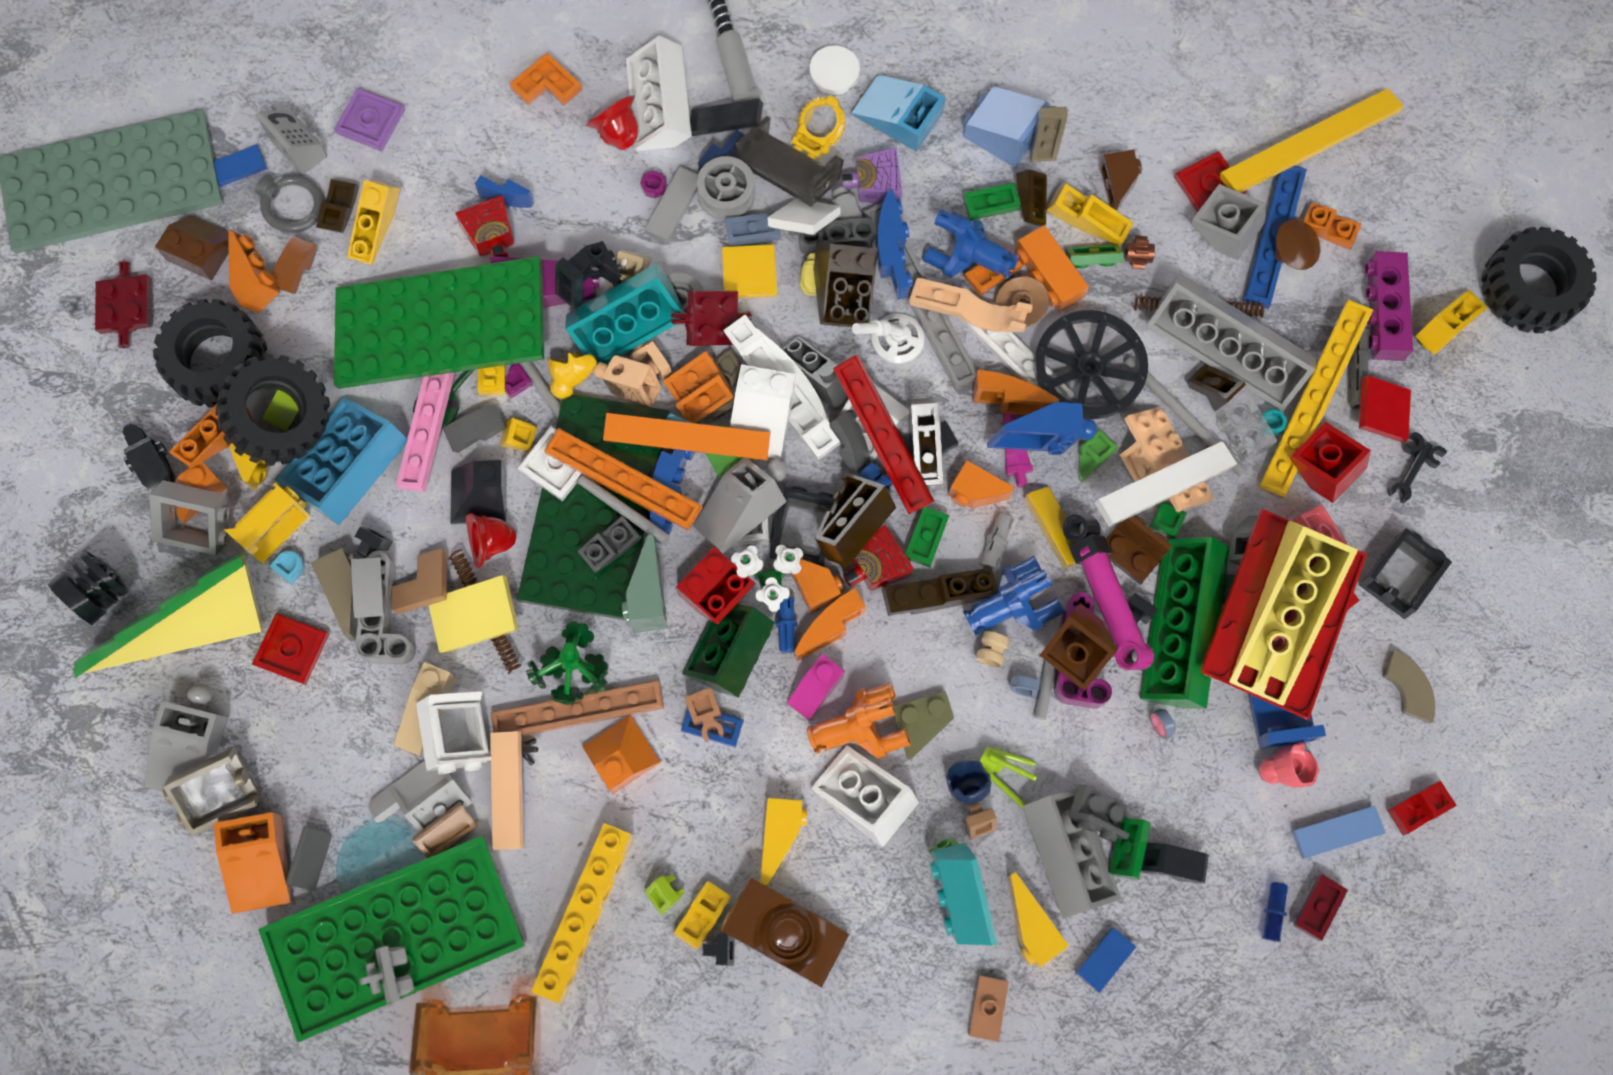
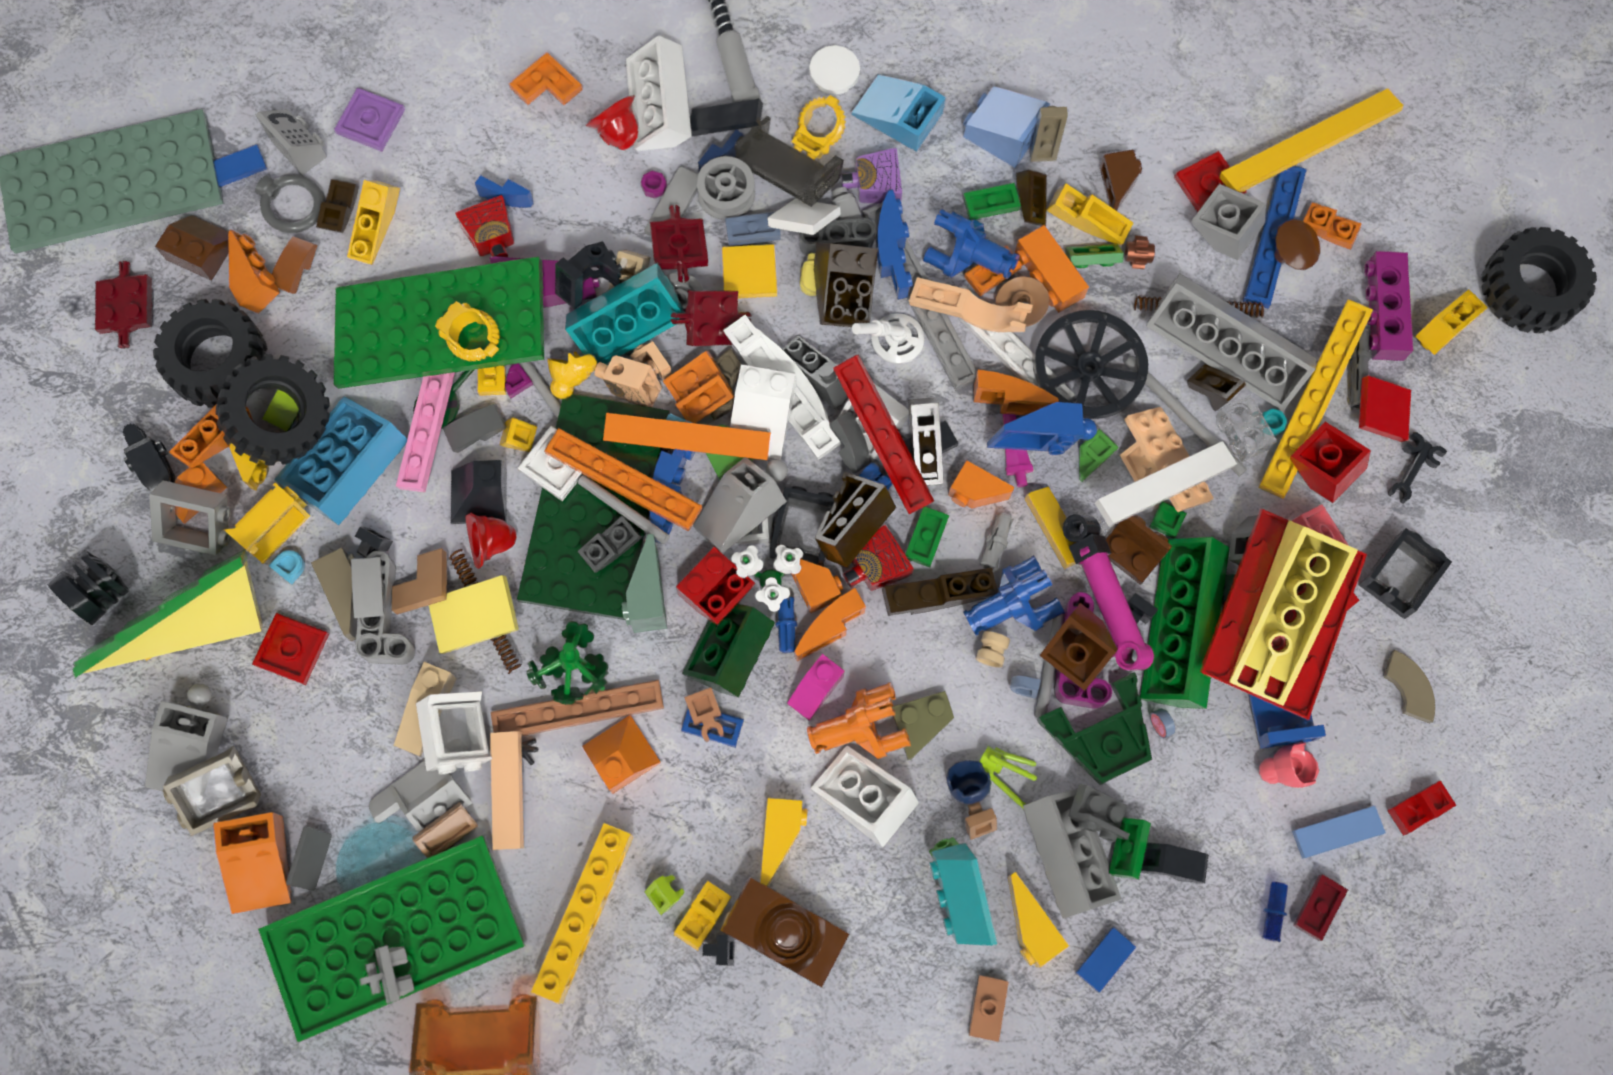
(456, 319): none -> yellow piece
(679, 243): none -> dark red plate
(1111, 744): none -> dark green wing

